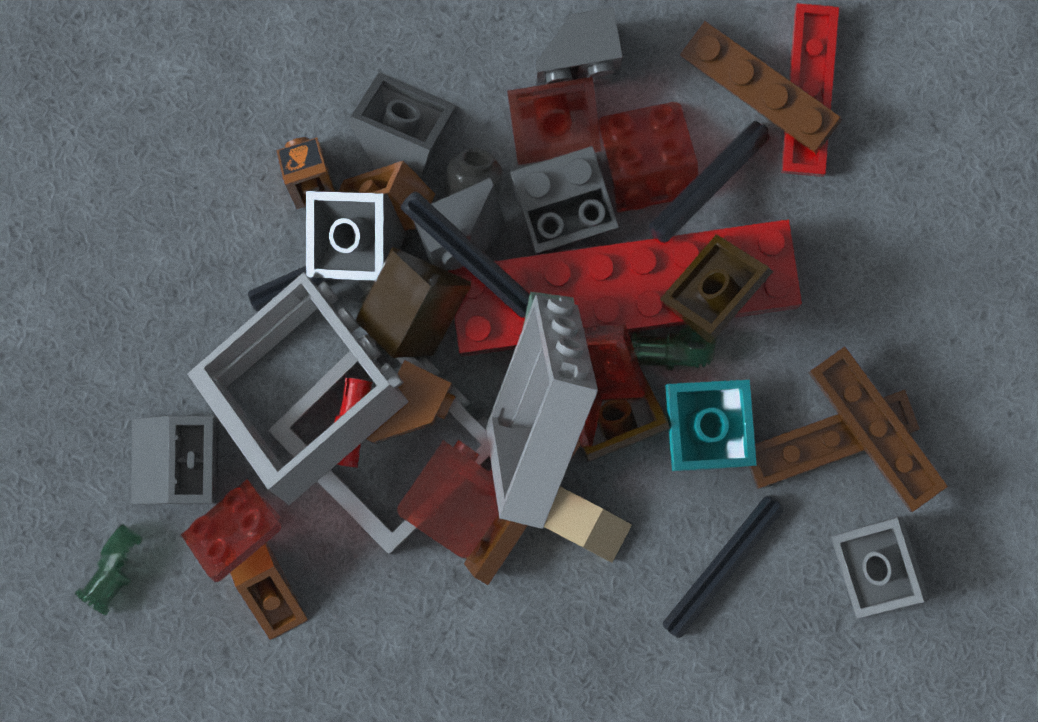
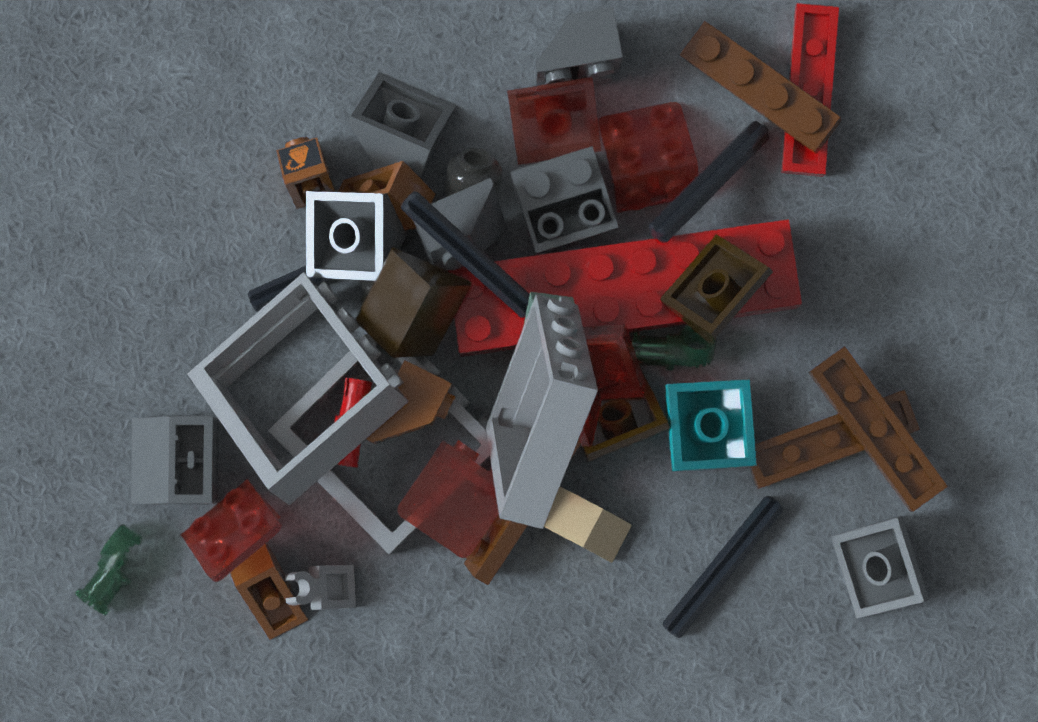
(325, 587): none -> light grey plate

